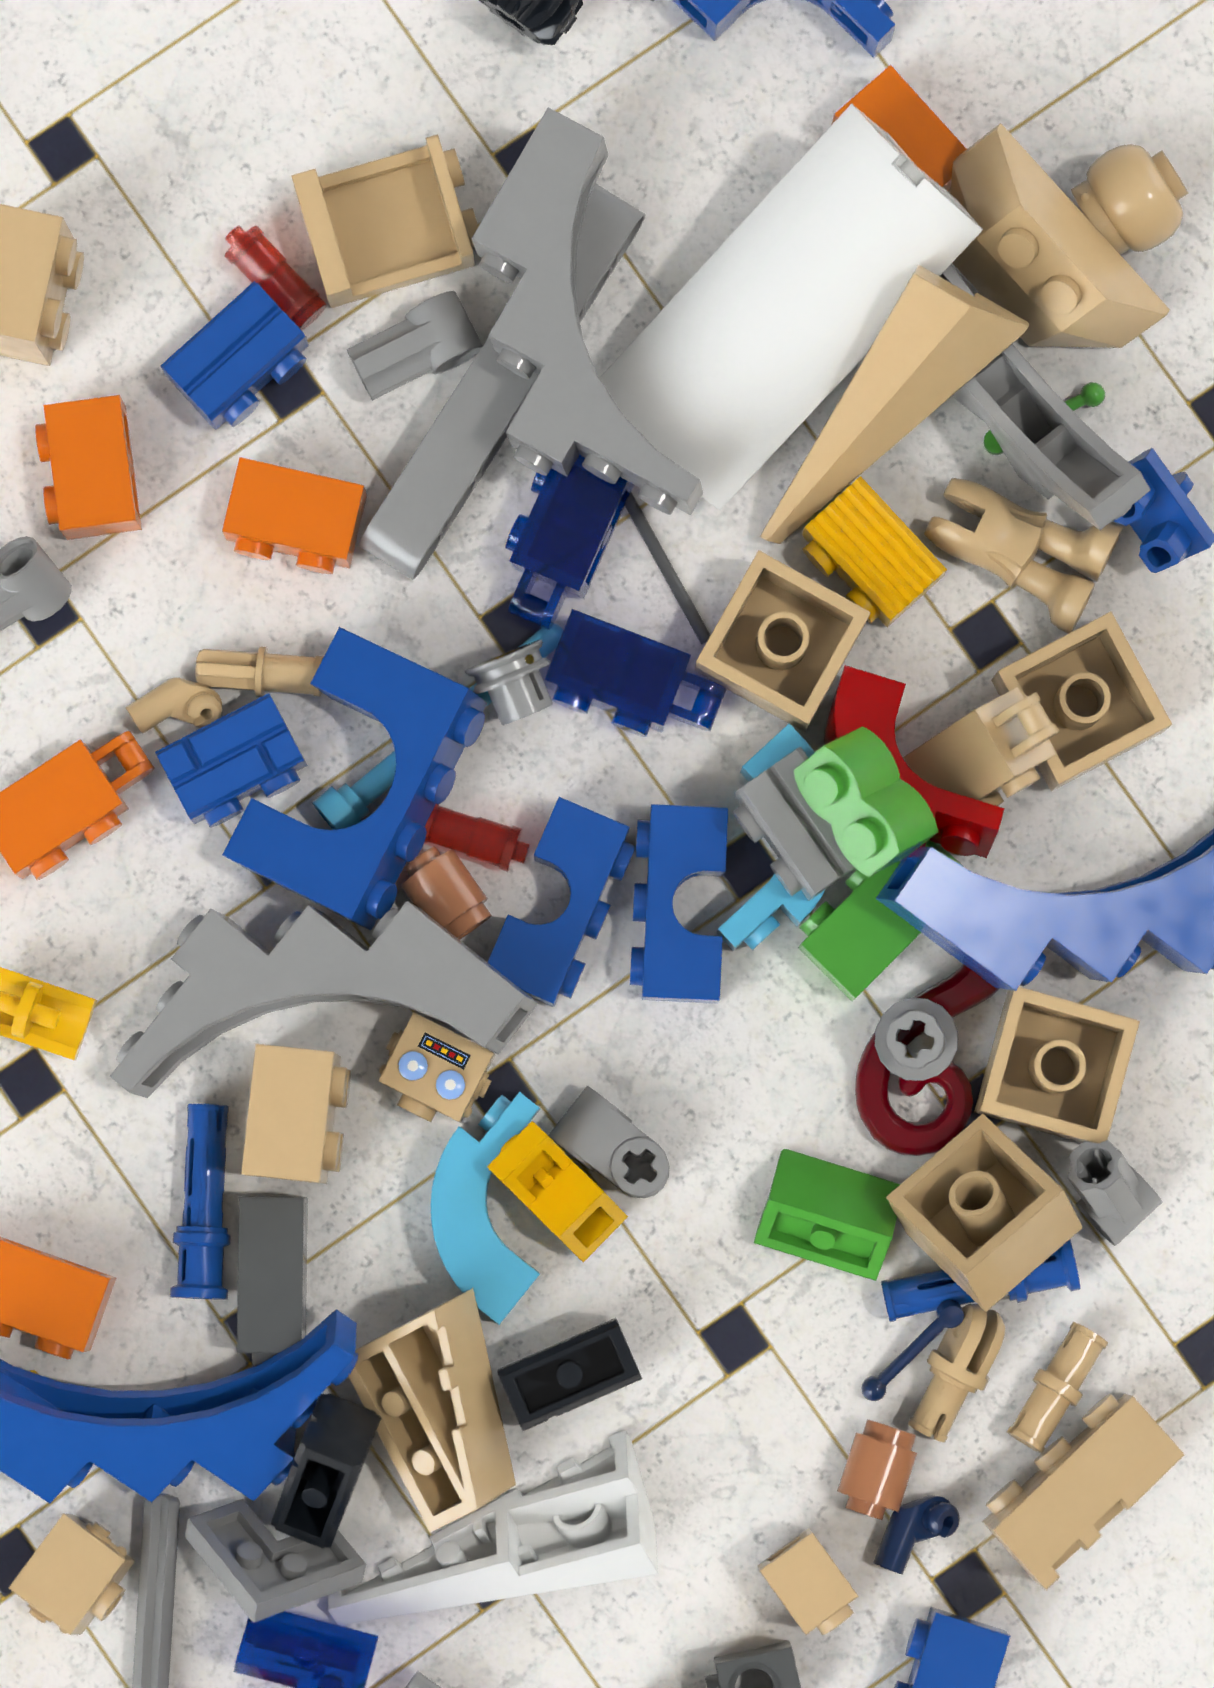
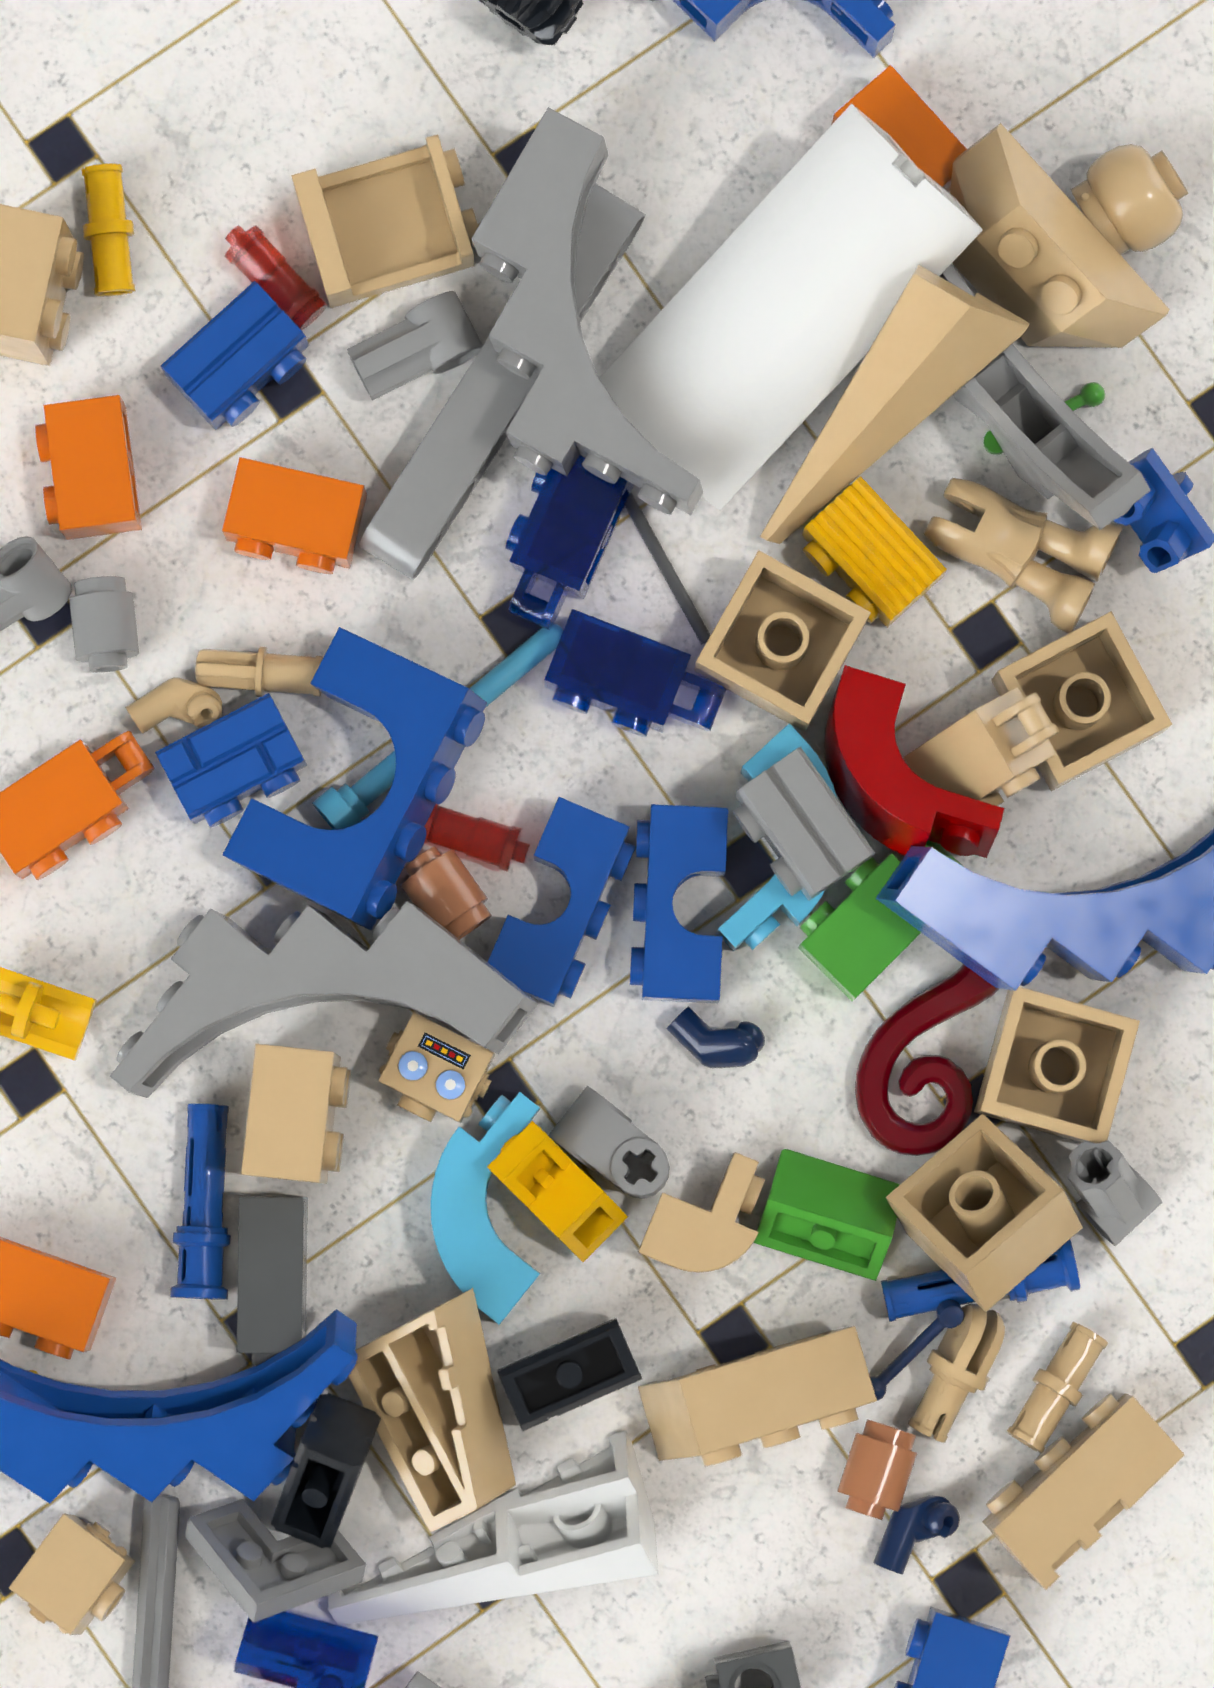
(103, 623): none -> light grey brick
(108, 229): none -> yellow pin
(514, 682): light grey piece -> none
(702, 1238): none -> tan brick
(717, 1047): none -> dark blue arm
(759, 1397): none -> tan wedge
(809, 1584): tan brick -> none
(868, 805): bright green brick -> none
(938, 1025): light grey piece -> none

